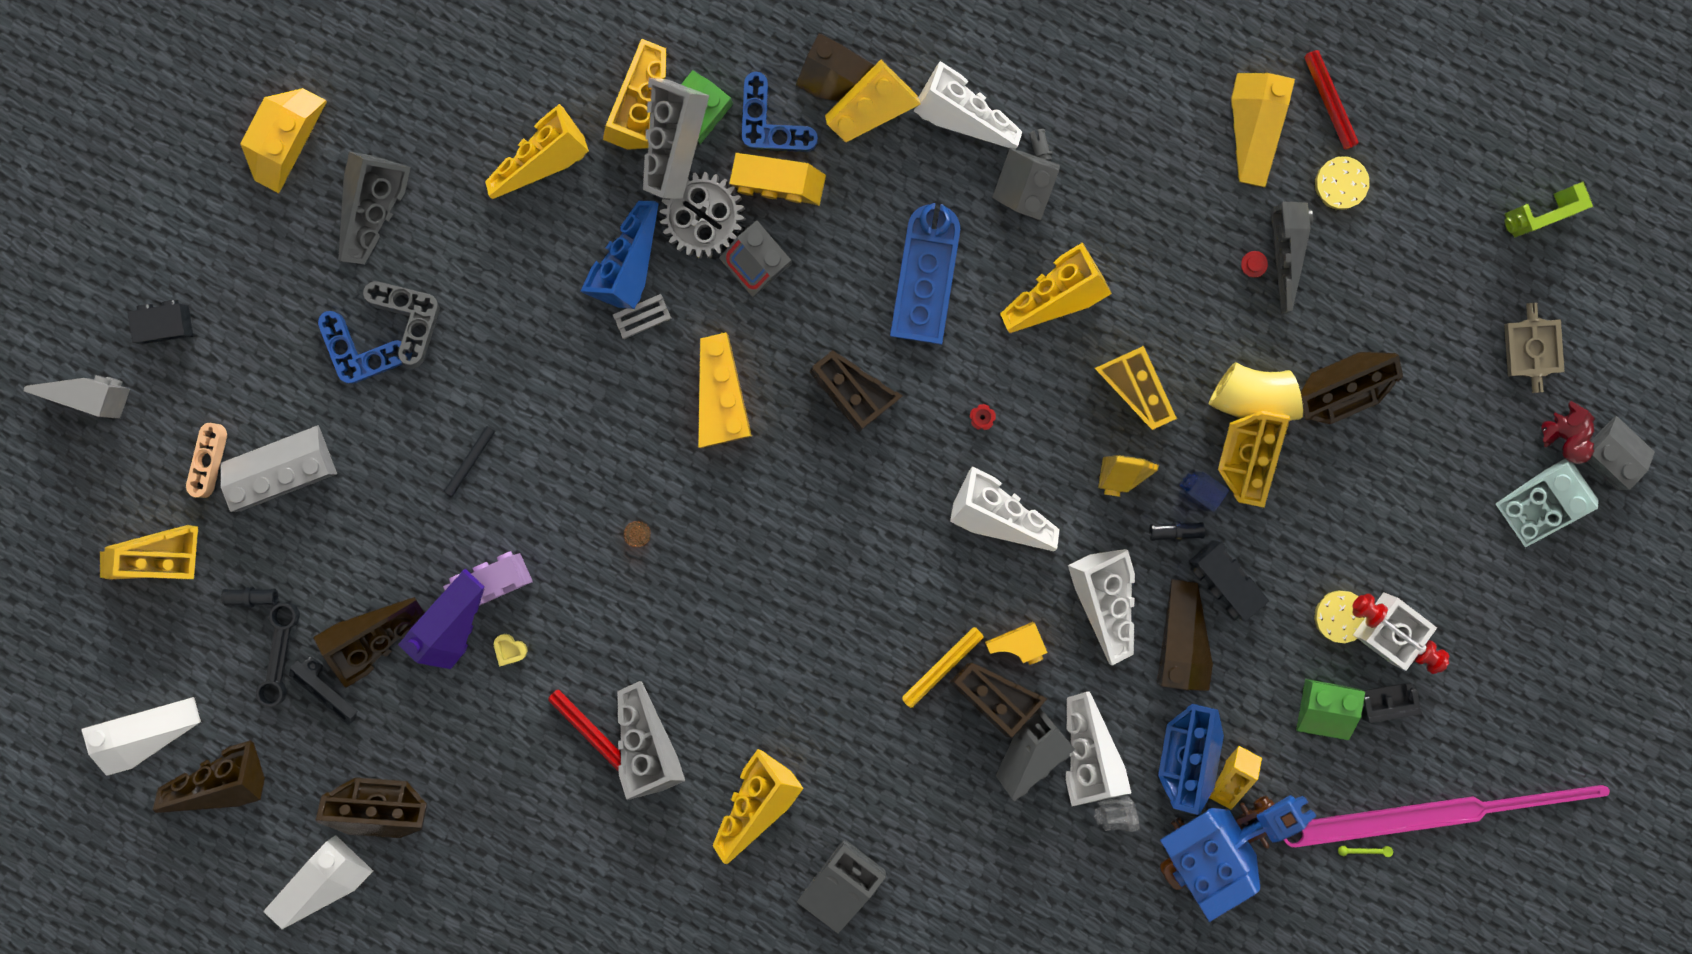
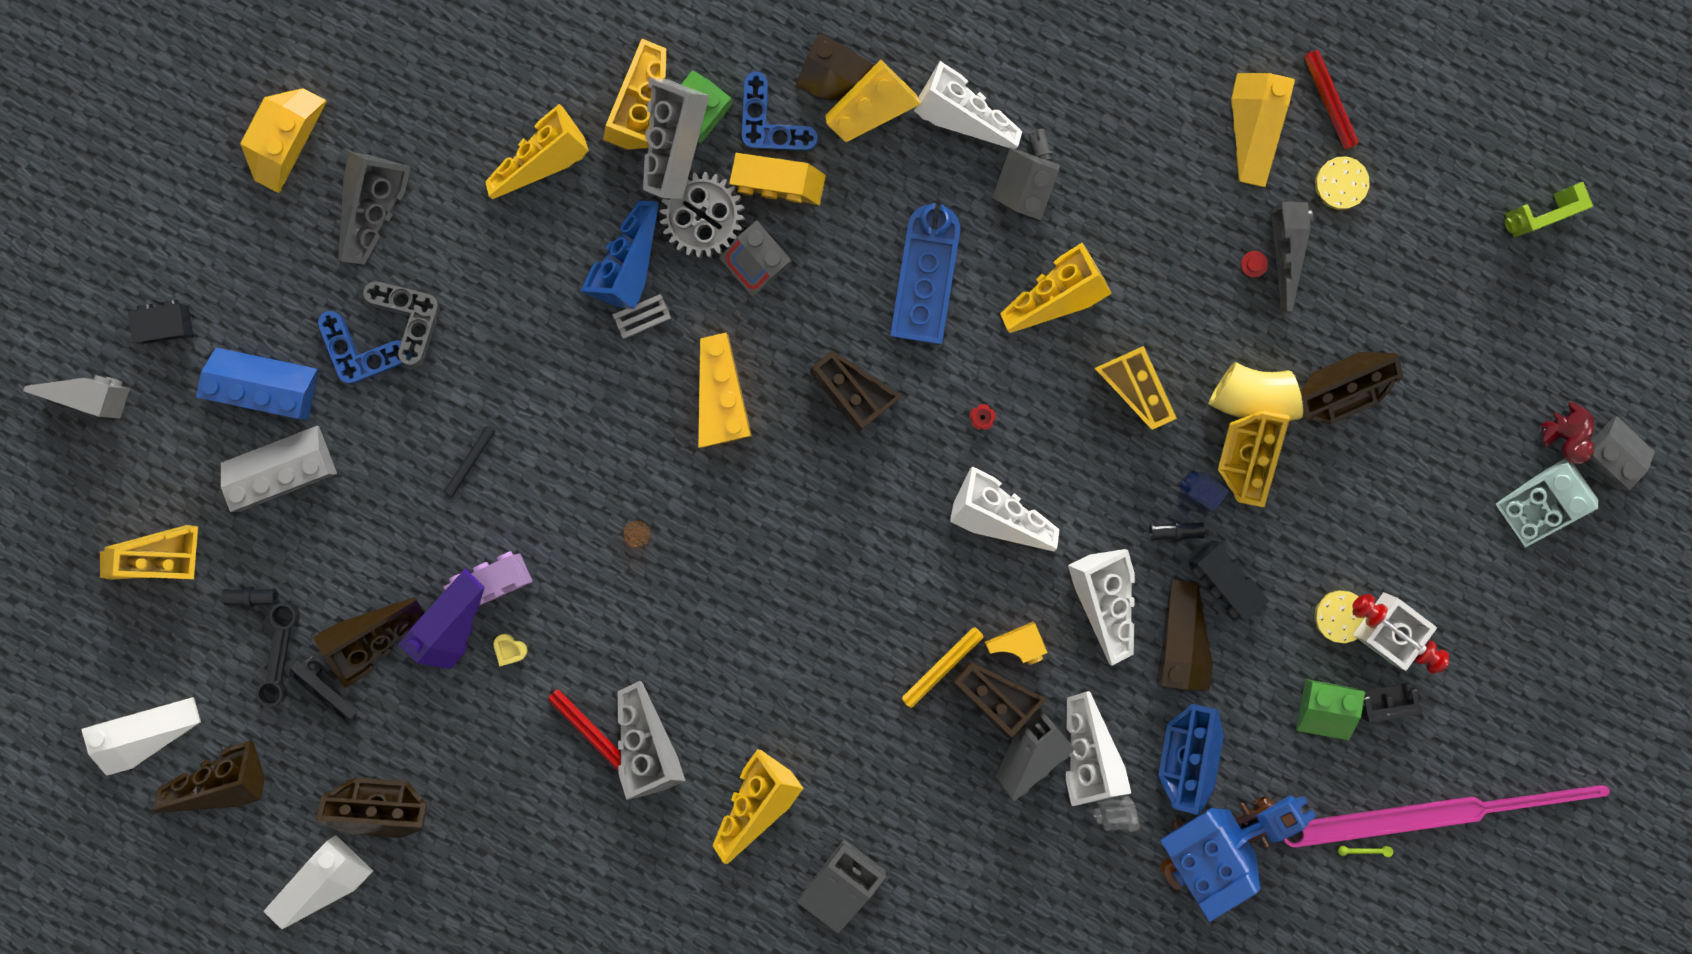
(197, 466): light nougat beam -> none
(258, 383): none -> blue slope
(1123, 474): yellow wedge -> none
(1236, 778): yellow arch -> none
(1534, 347): dark tan plate -> none

